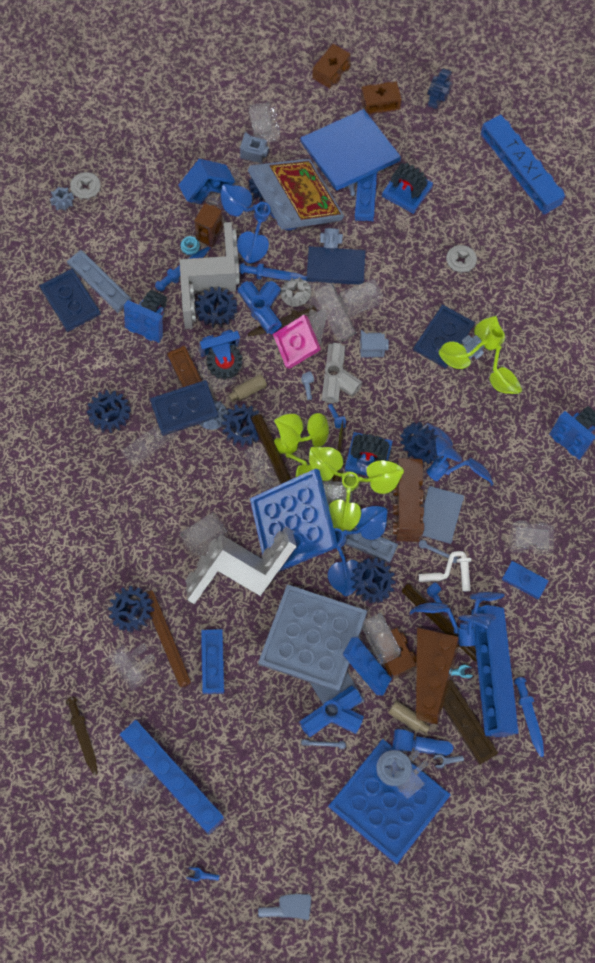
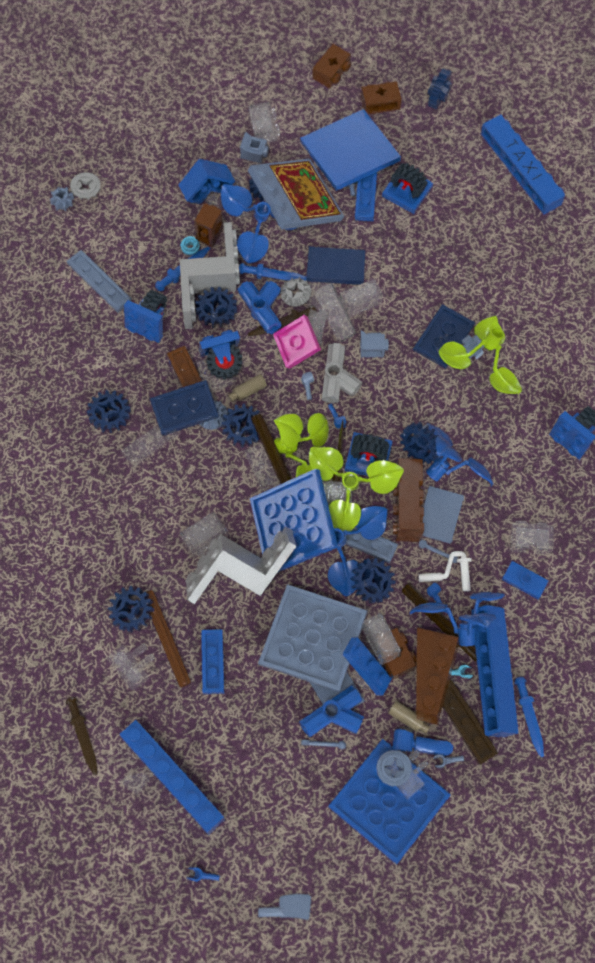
(69, 300): dark blue tile -> none
(331, 238): sand blue gear -> none
(463, 252): light grey gear -> none

